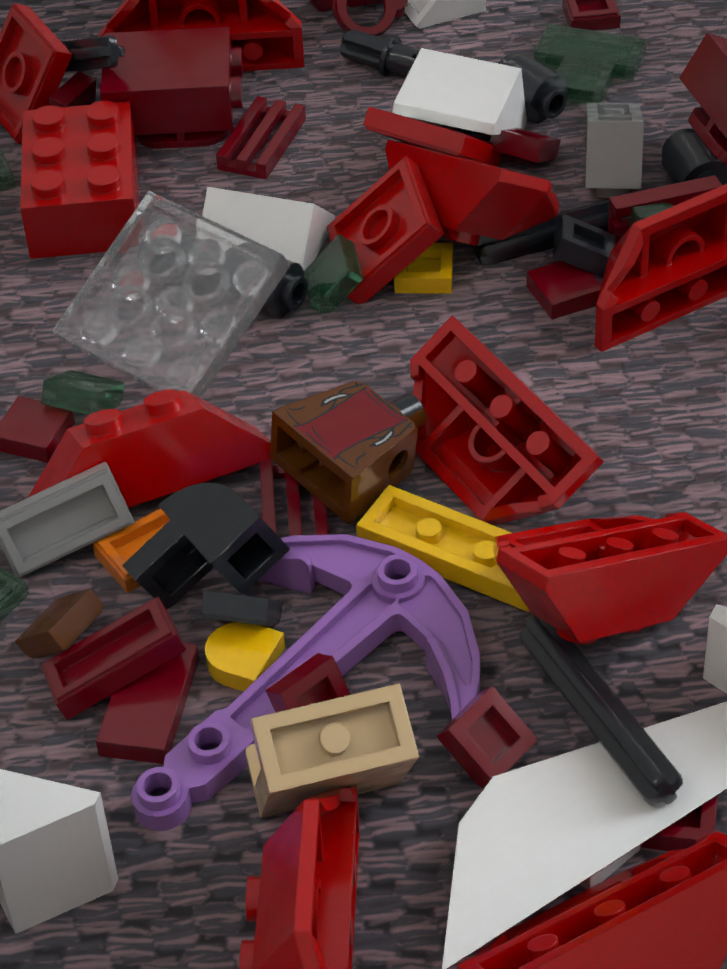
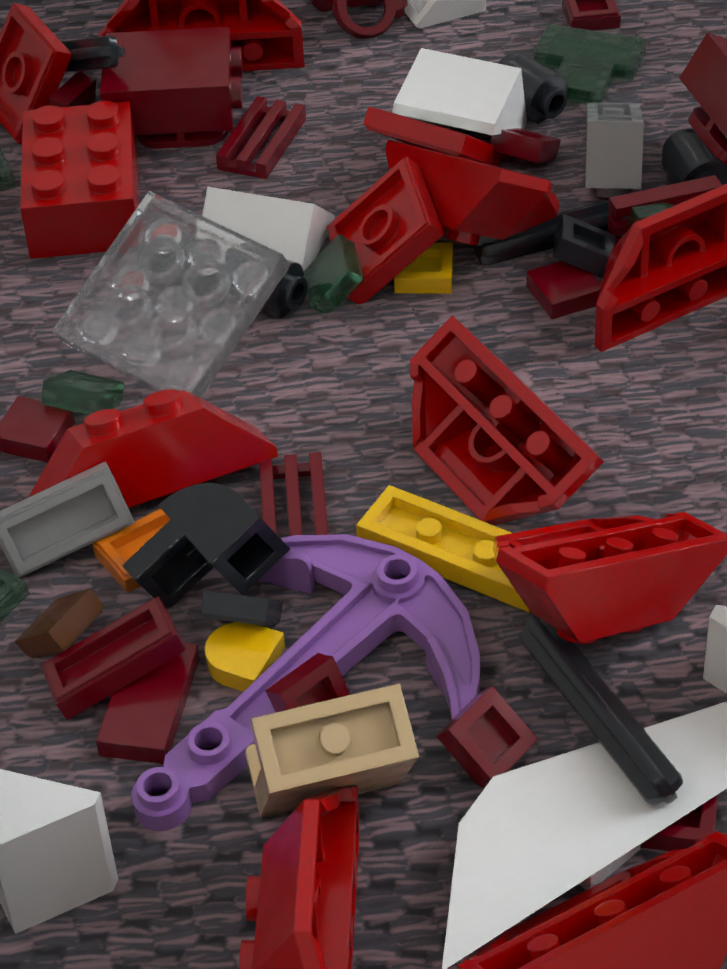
(347, 444): reddish brown torso -> none
(384, 54): black axle -> none

